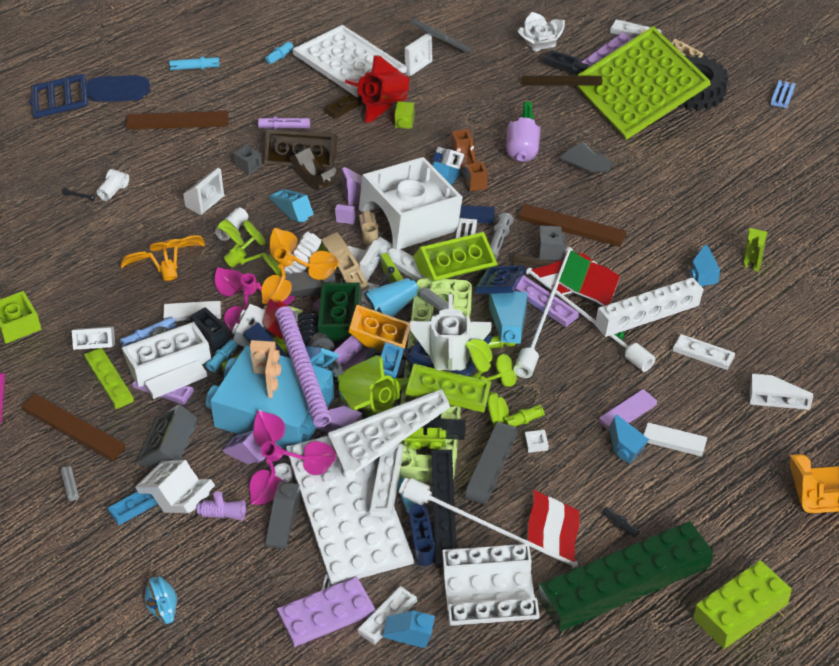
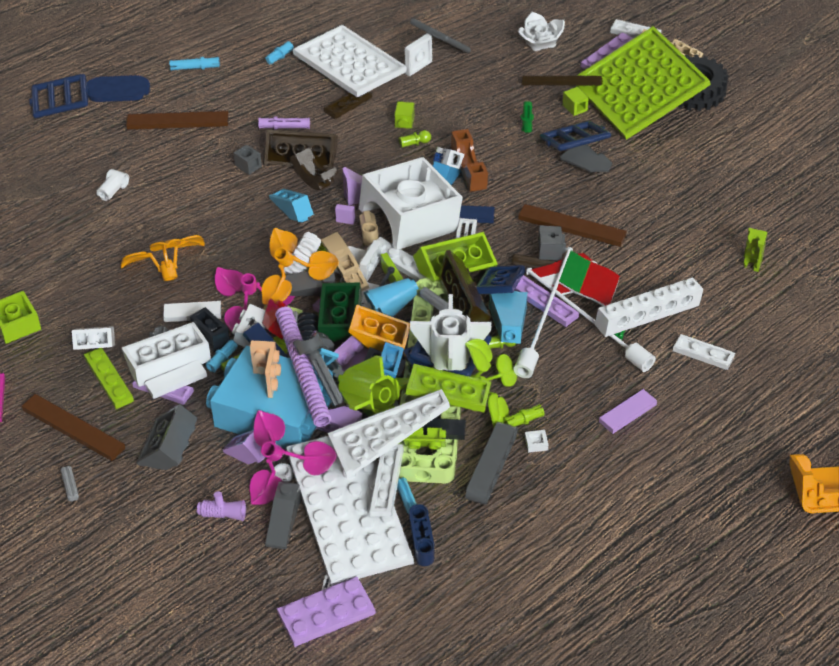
(91, 197): black hinge -> none
(131, 507): dark azure tile -> none
(144, 334): light blue pin -> none
(160, 599): medium azure hat -> none
(175, 486): white bracket -> none
(205, 192): white slope -> none
(237, 218): white axle -> none
(237, 254): lime plant -> none
(310, 348): none -> dark grey piece
(381, 87): red brick -> none
(397, 603): white tile -> none
(409, 628): dark azure slope -> none
(414, 139): none -> lime pin
(443, 490): black tile -> none
(457, 281): none -> dark brown slope
(489, 584): white slope -> none
(501, 230): light grey pin -> none
(522, 139): lavender cylinder -> none
(550, 526): flag -> none
(565, 62): black hinge -> none
(572, 142): none -> dark blue bar
(575, 101): none -> lime brick
(620, 521): black bar -> none
(625, 576): dark green brick -> none
(626, 440): dark azure slope -> none
(675, 439): white tile -> none
(705, 268): dark azure slope -> none
(742, 604): lime brick -> none
(774, 392): white slope -> none
(786, 86): light blue tile -> none

